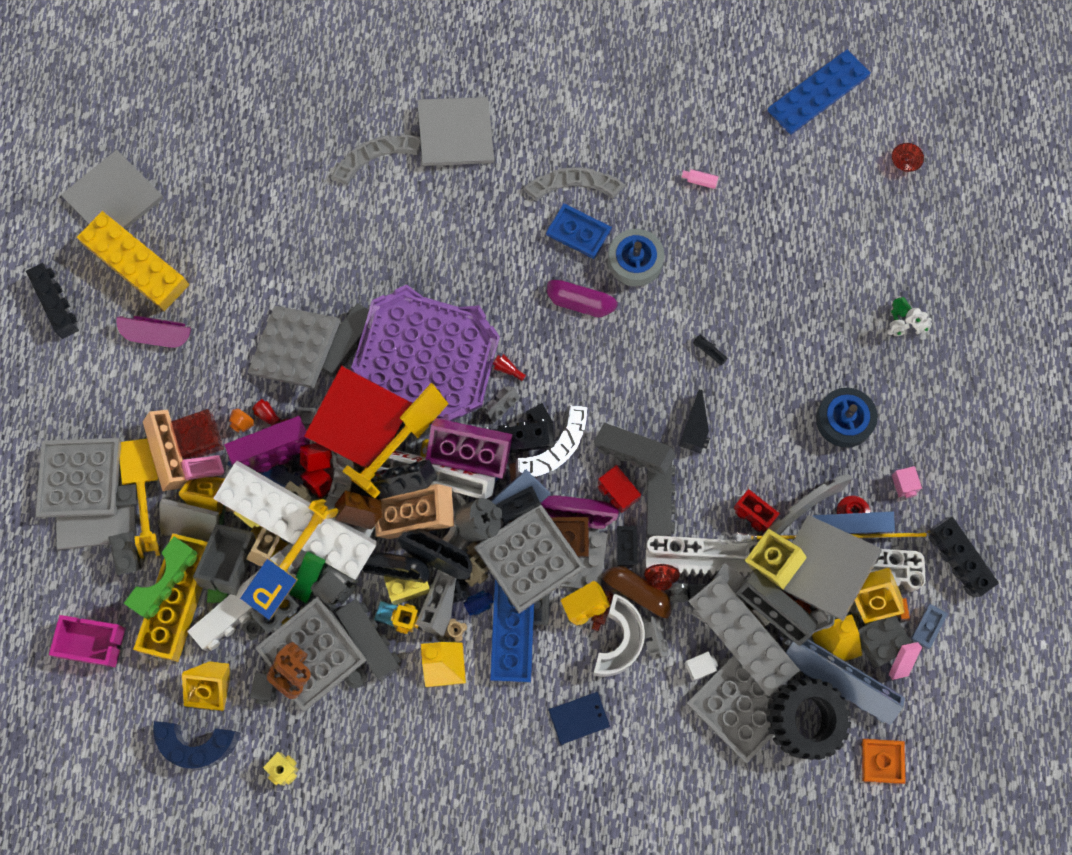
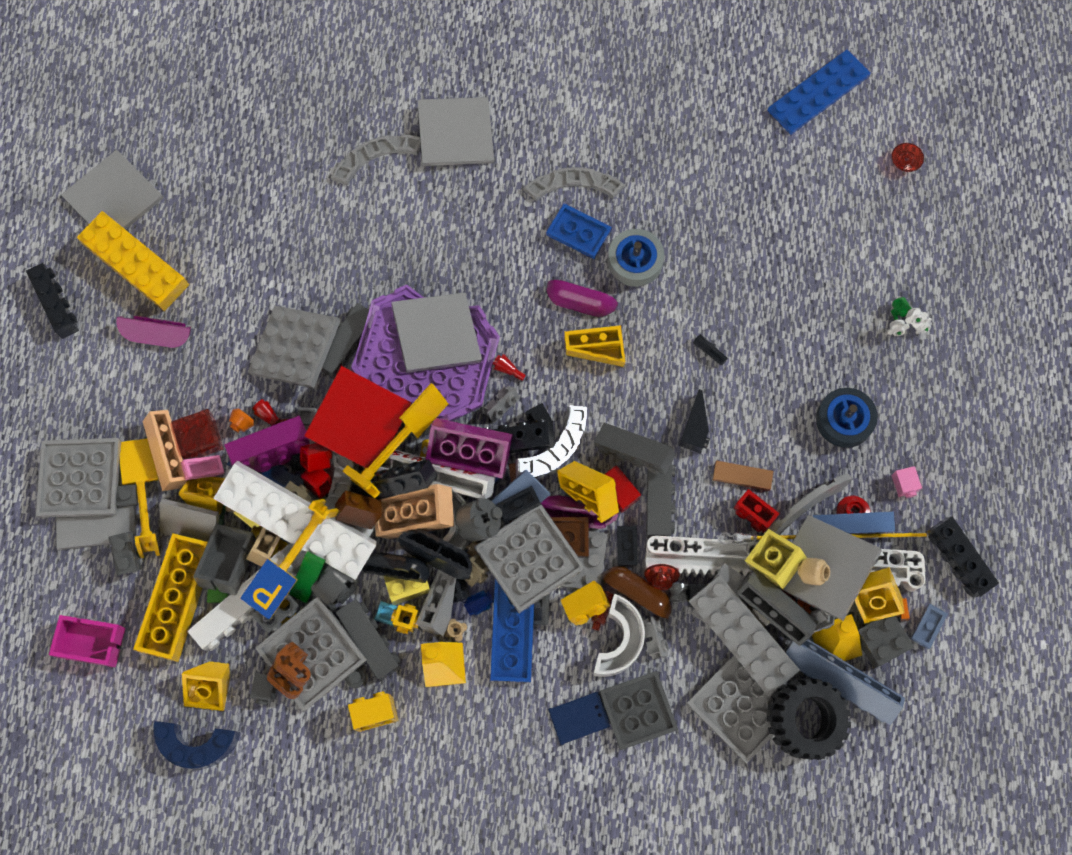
(148, 599): bright green arch -> none
(248, 629): dark grey plate -> none
(274, 768): light yellow brick -> none
(372, 712): none -> yellow brick
(436, 332): none -> light grey tile
(591, 488): none -> yellow wedge
(596, 344): none -> yellow wedge
(638, 710): none -> dark grey plate
(701, 178): bright pink cylinder -> none
(701, 666): white brick -> none
(743, 475): none -> medium nougat tile
(814, 571): none -> tan head
(883, 761): orange tile -> none
(905, 660): bright pink tile -> none

